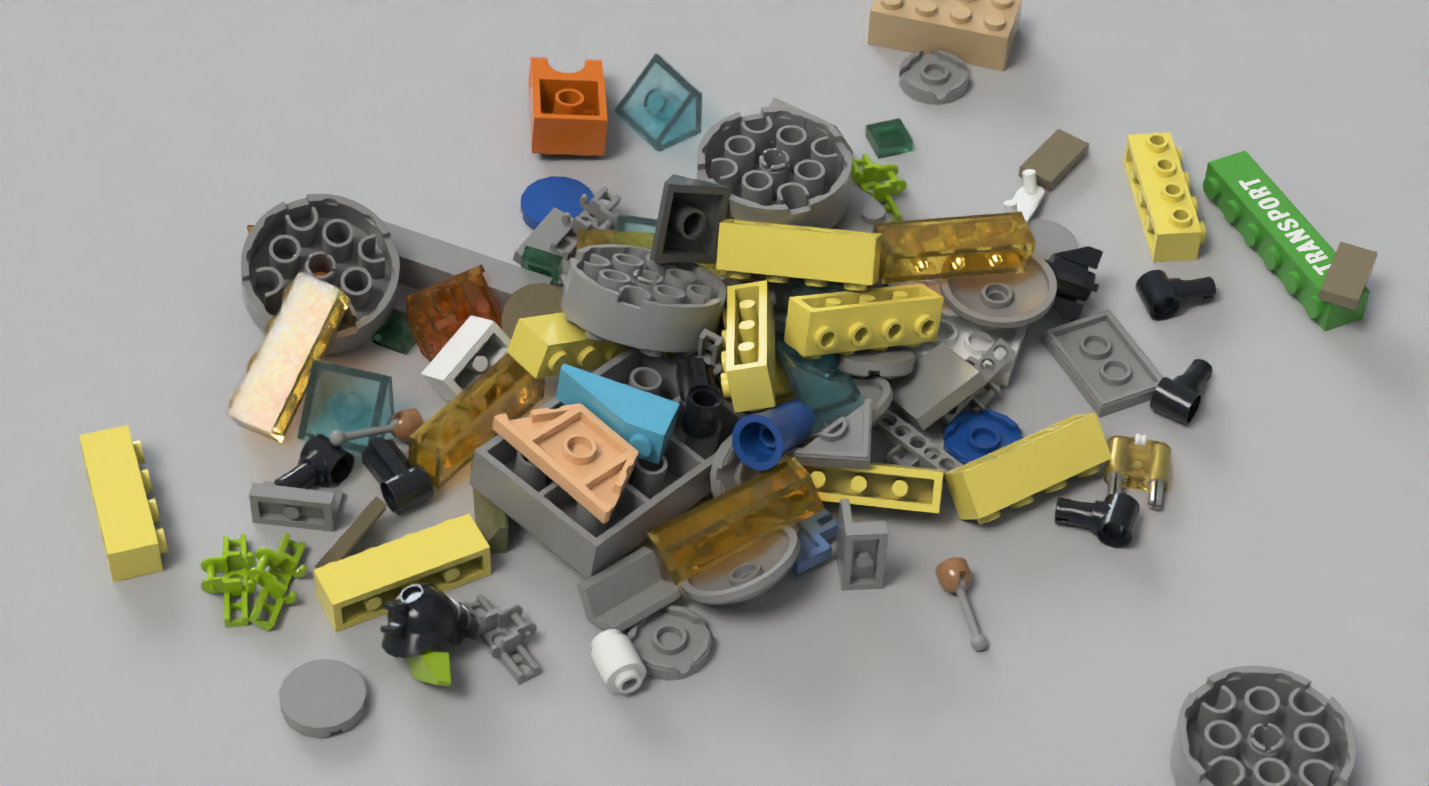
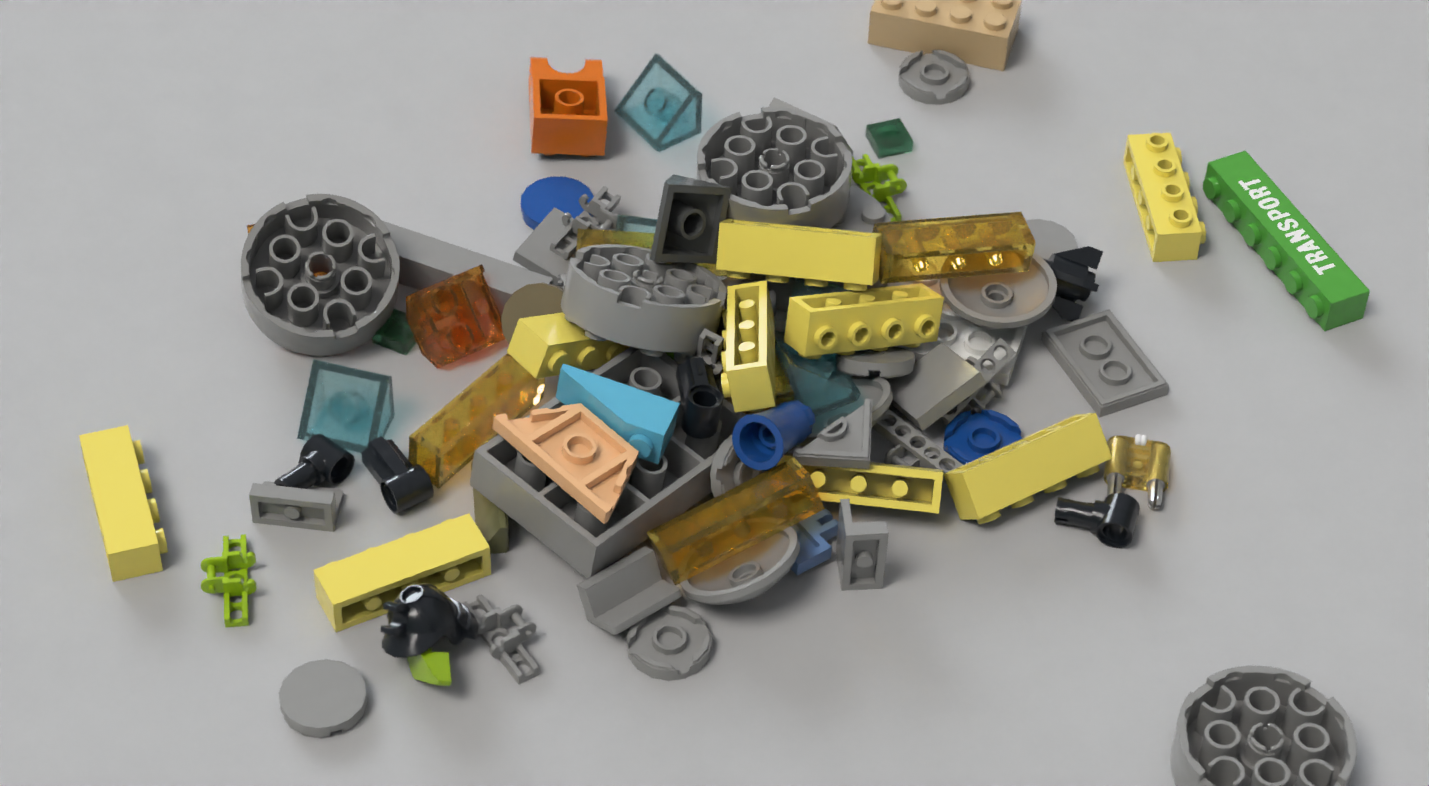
(269, 582): lime piece -> none
(283, 366): clear yellow brick -> none
(354, 532): dark tan tile -> none
(400, 426): hinge -> none
(466, 356): white brick -> none
(542, 262): clear green tile -> none
(617, 661): white brick -> none
(955, 577): hinge -> none
(1027, 197): white piece -> none
(1055, 158): dark tan tile -> none
(1167, 295): black pin -> none
(1182, 395): black pin -> none
(1348, 276): dark tan tile -> none

